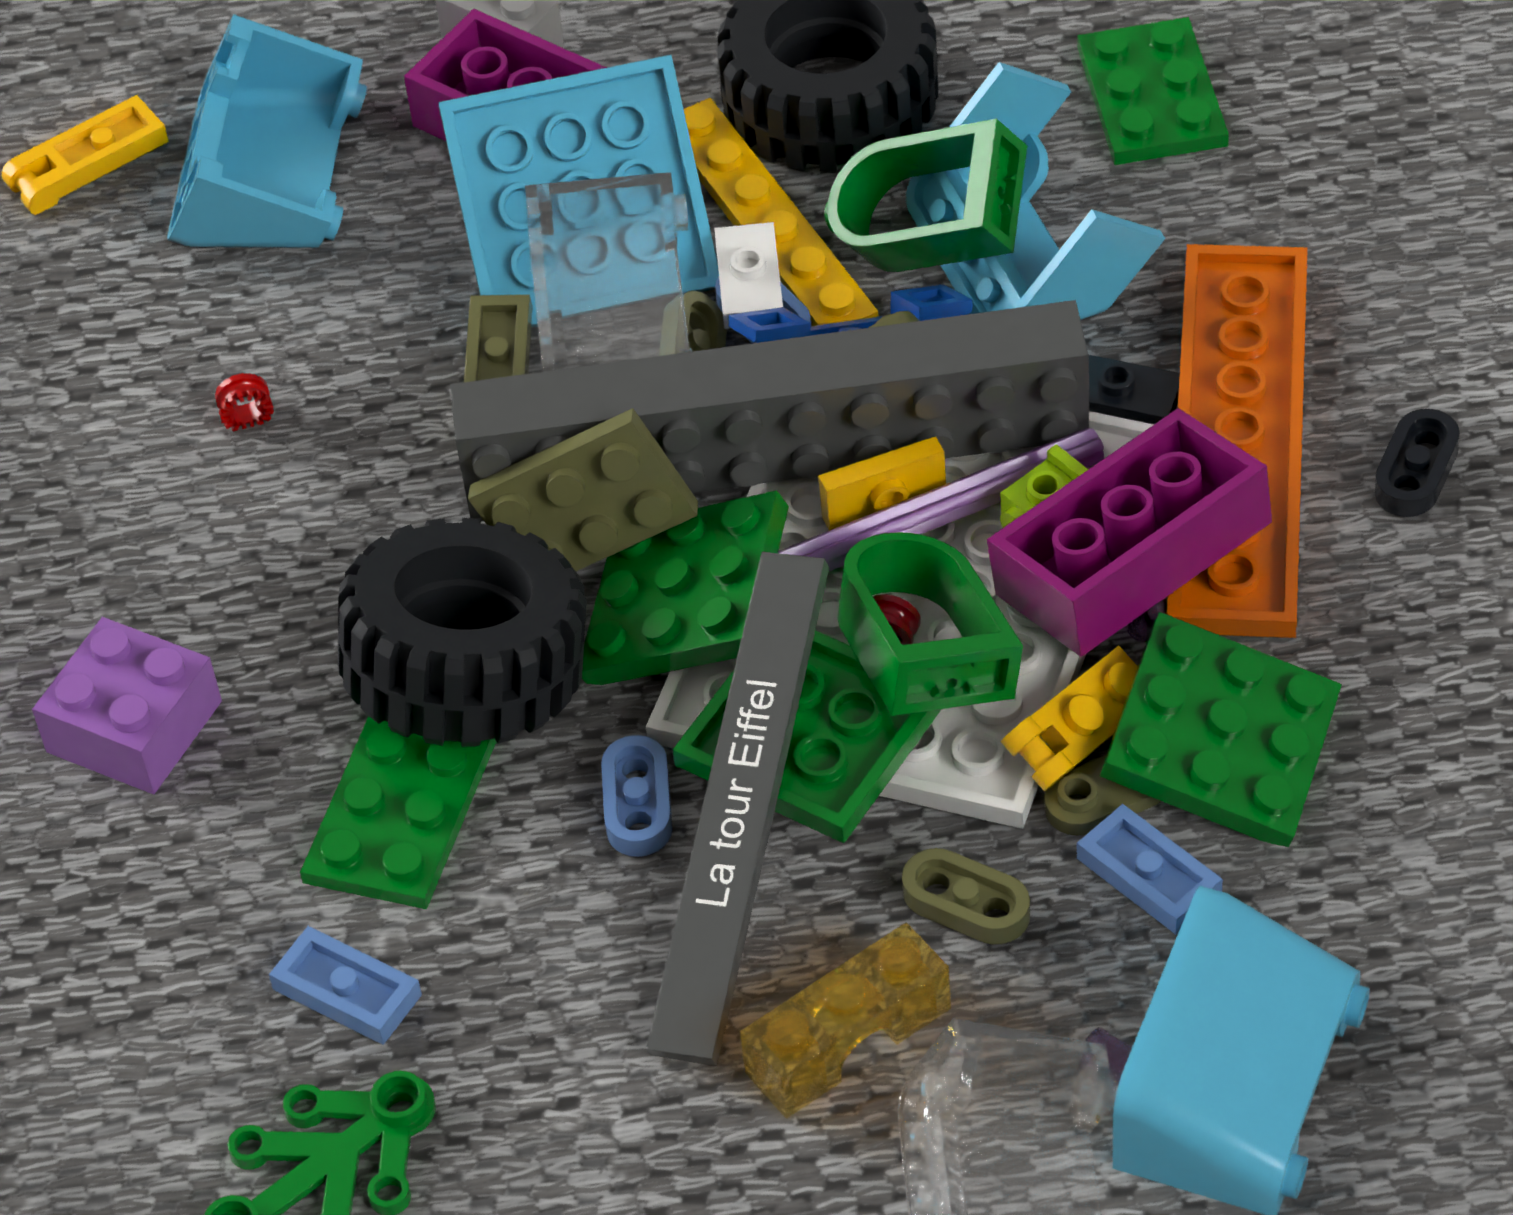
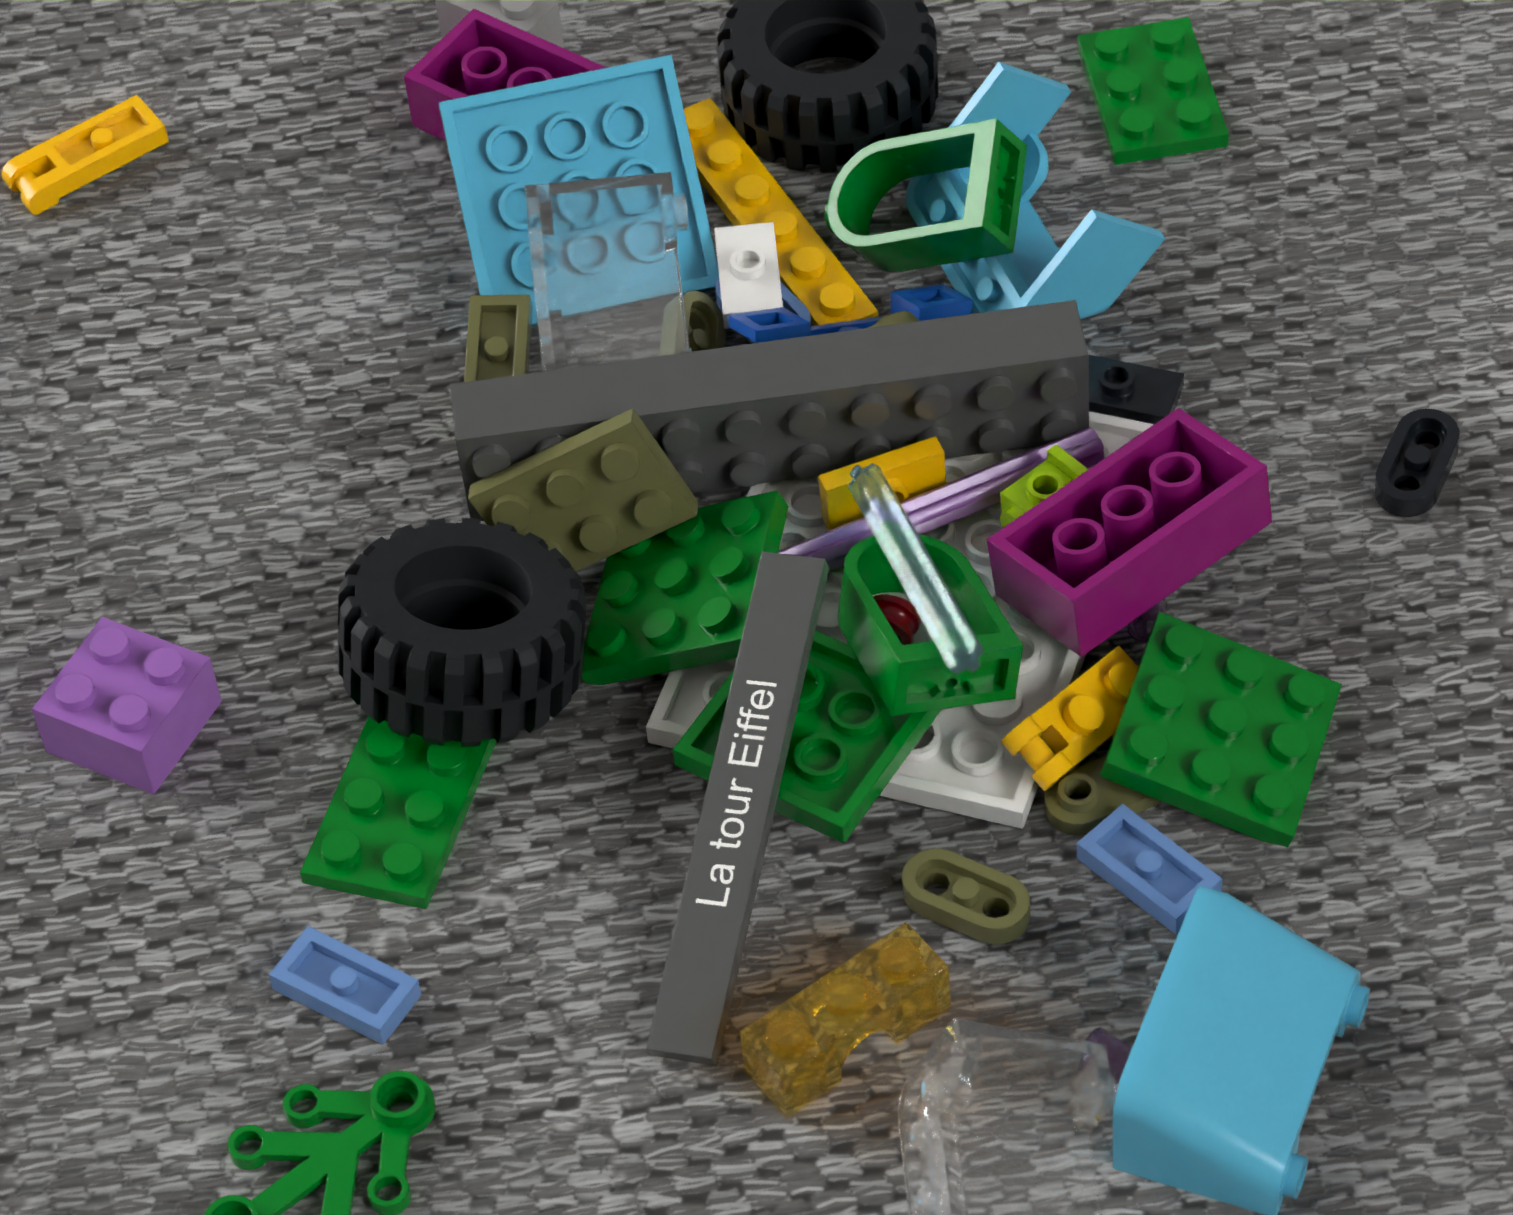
(236, 388): red bush -> none
(266, 142): medium azure windscreen -> none
(636, 798): medium blue plate -> none
(915, 569): none -> clear light blue axle
(1248, 385): orange plate -> none

